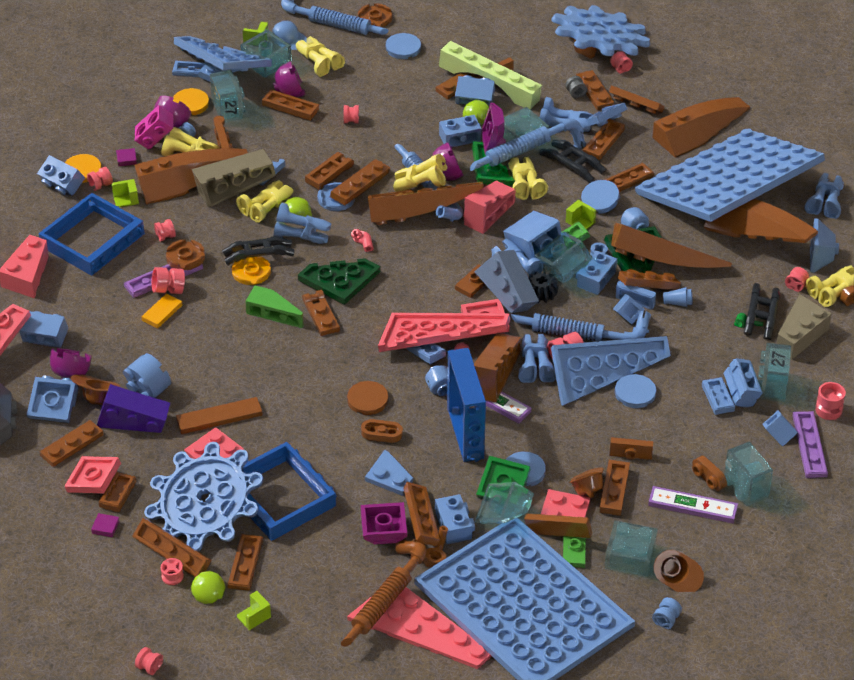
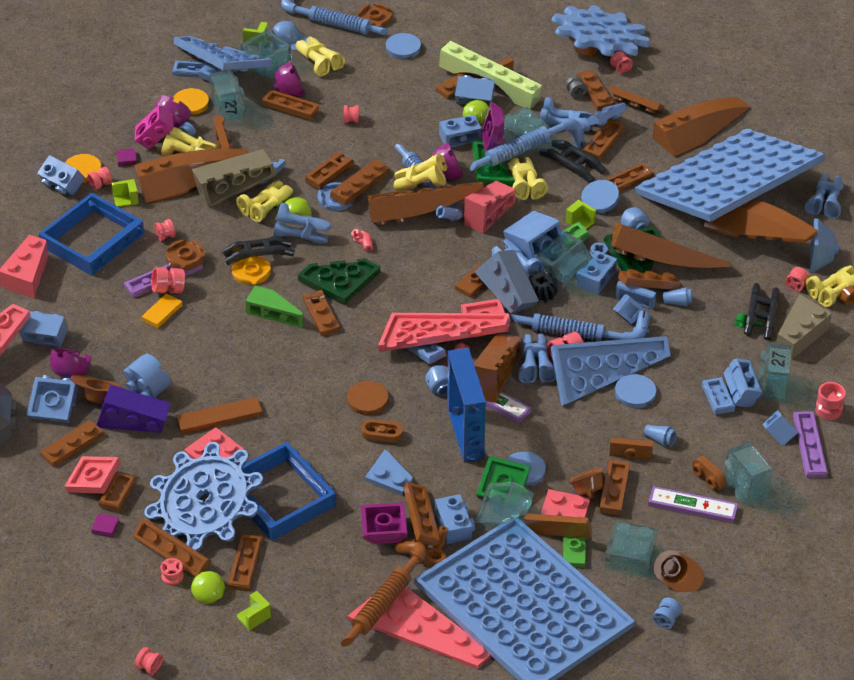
(662, 434): none -> medium blue cone

